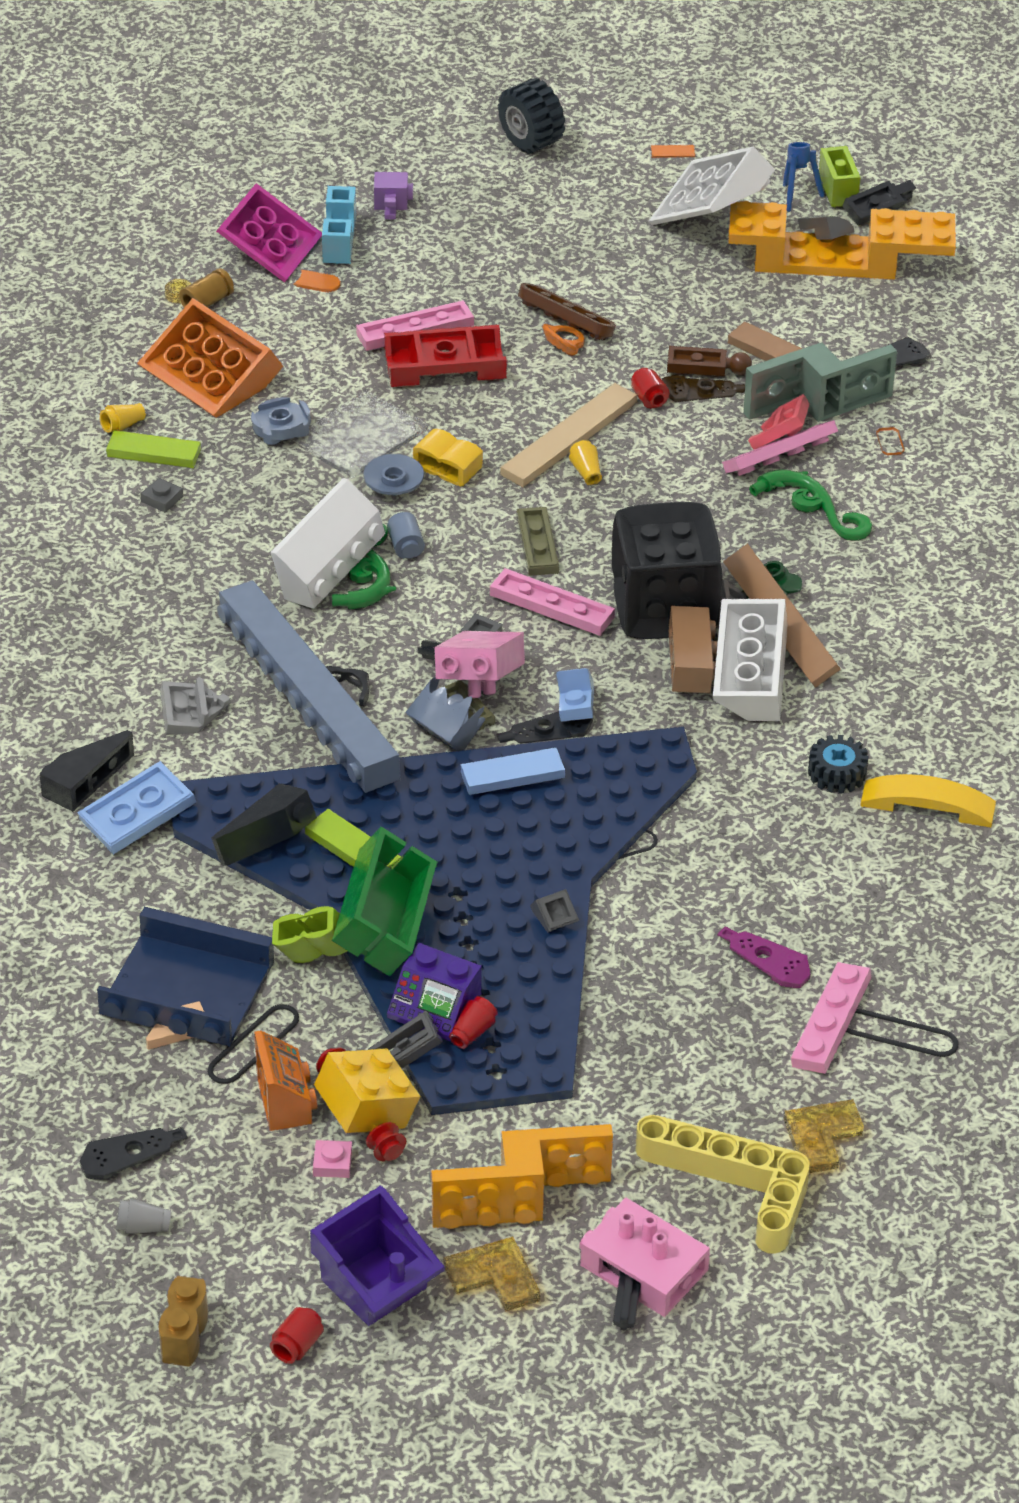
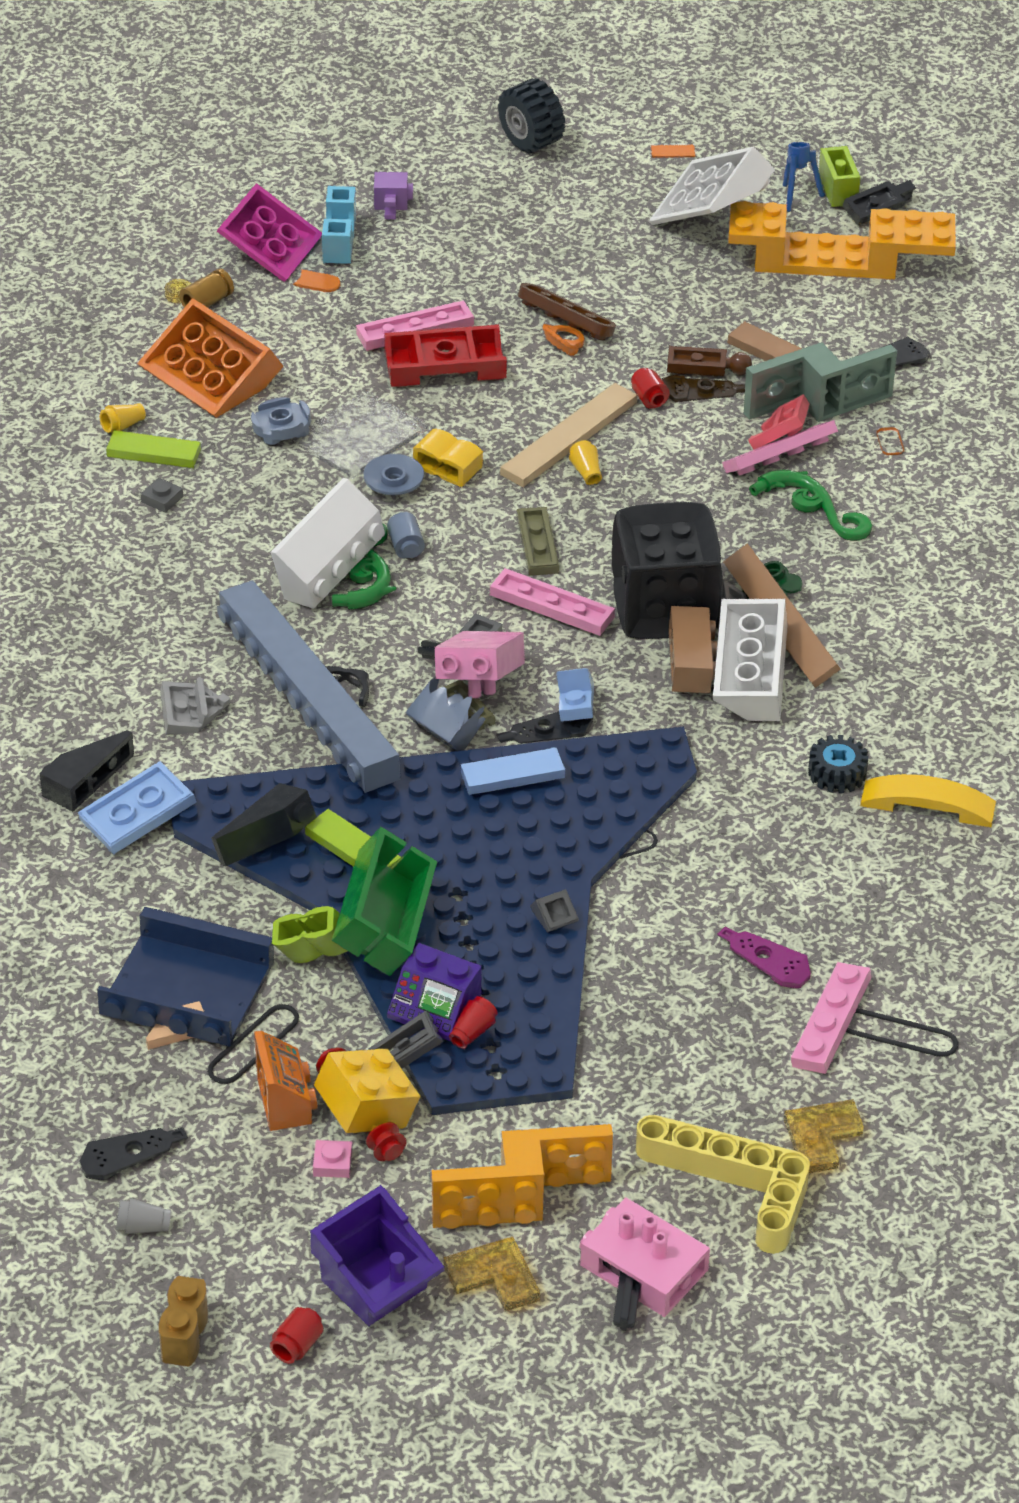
(826, 226): dark grey slope -> none

